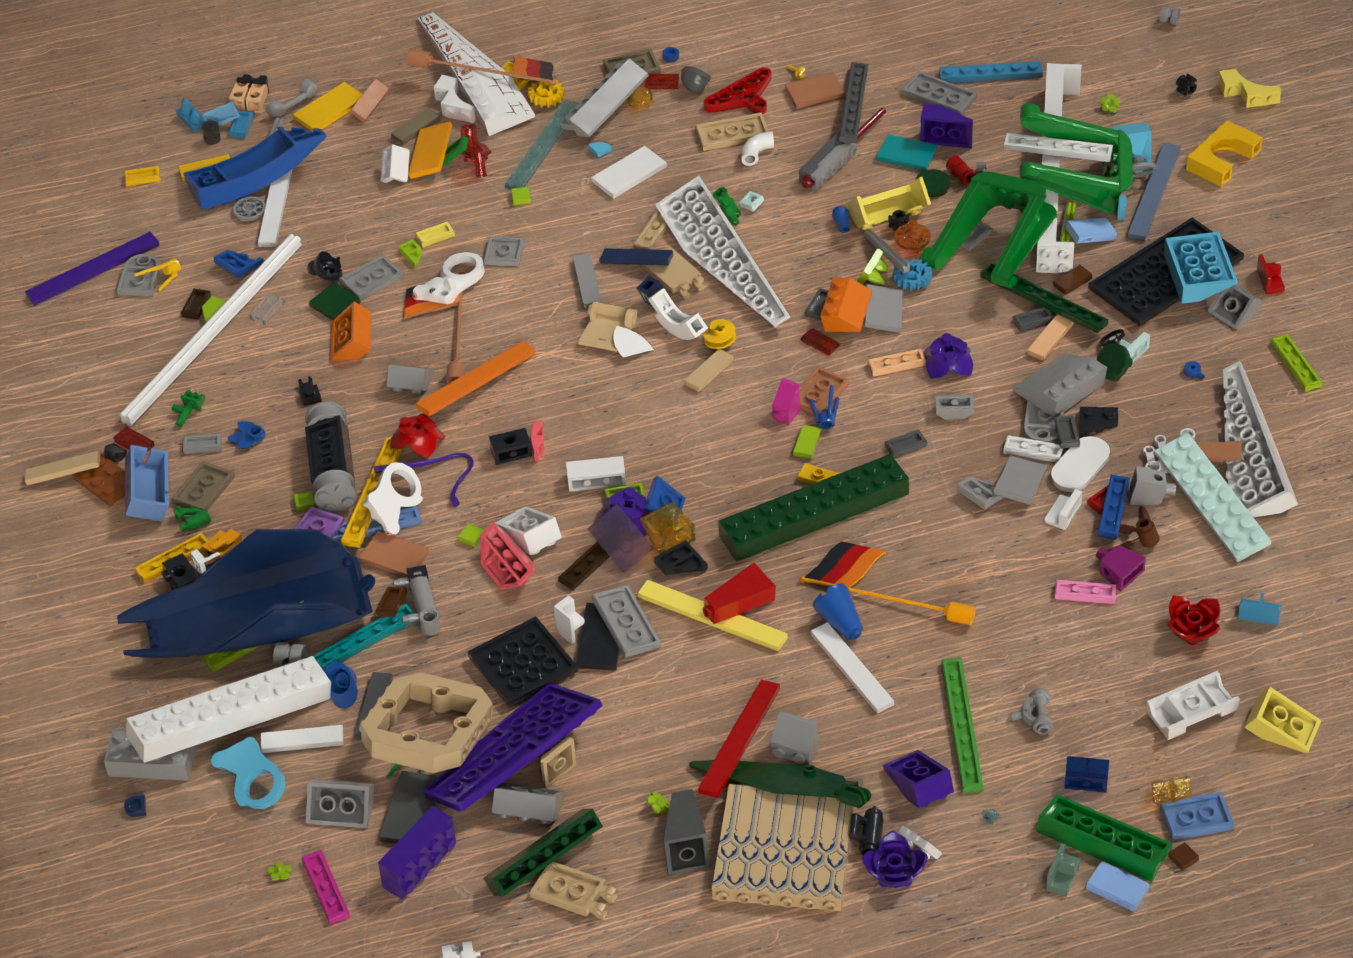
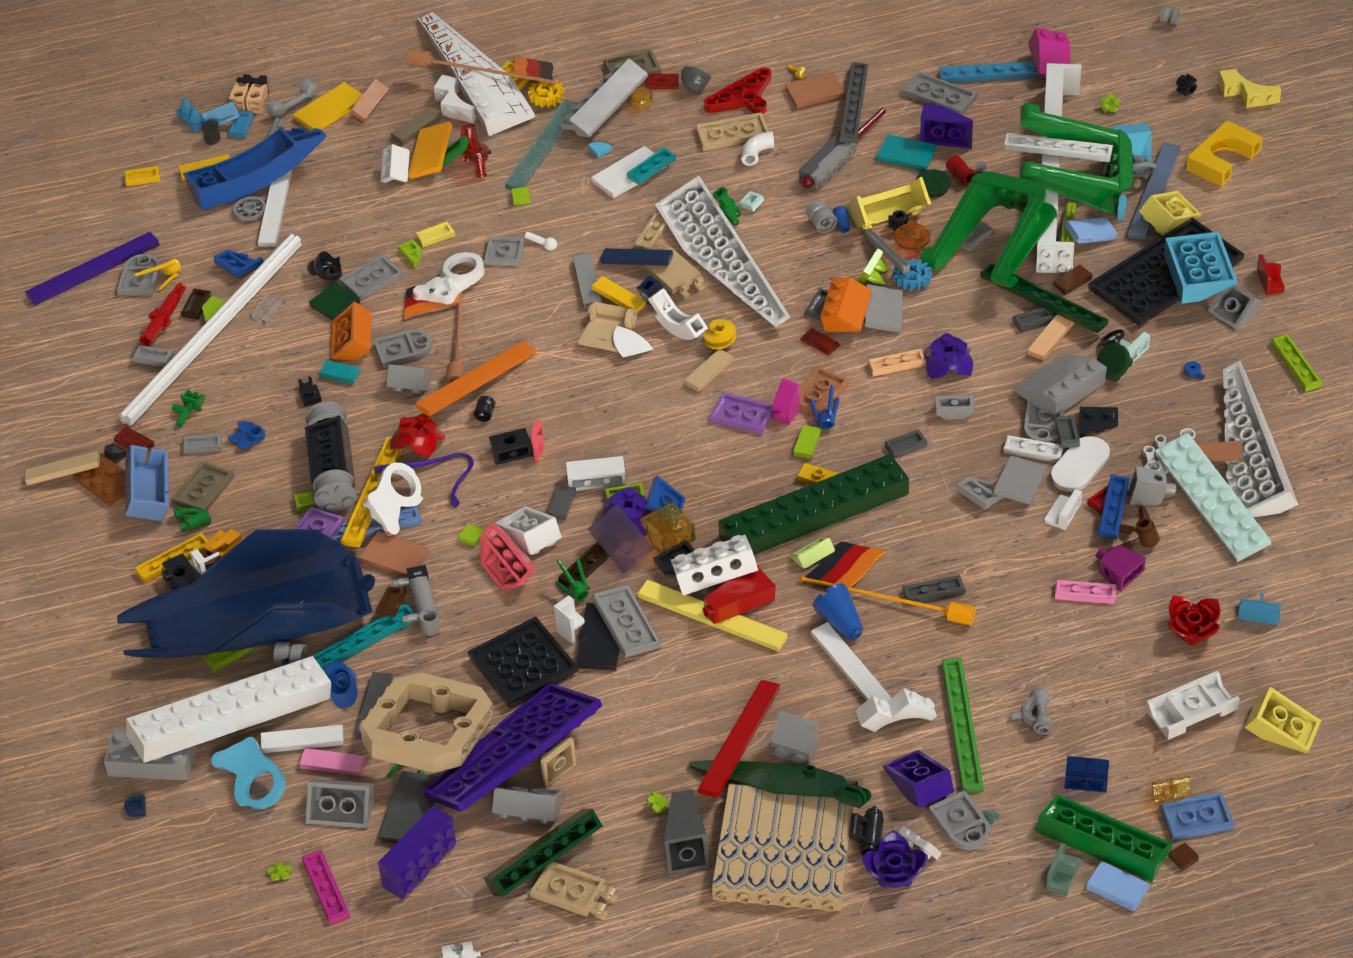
(152, 356): none -> light grey plate
(161, 316): none -> red piece
(332, 762): none -> bright pink tile
(340, 372): none -> teal tile
(402, 347): none -> light grey tile
(484, 408): none -> black wheel
(549, 243): none -> white bar
(561, 502): none -> dark grey tile
(577, 590): none -> green plant
(618, 294): none -> yellow tile
(651, 166): none -> teal tile
(670, 54): blue tile -> none
(716, 569): none -> white brick
(742, 413): none -> medium lavender tile
(813, 552): none -> yellowish green slope
(821, 216): none -> light grey wheel
(905, 704): none -> white arch
(934, 589): none -> dark grey tile
(961, 819): none -> light grey tile
(1048, 48): none -> dark pink slope
(1168, 211): none -> light yellow slope

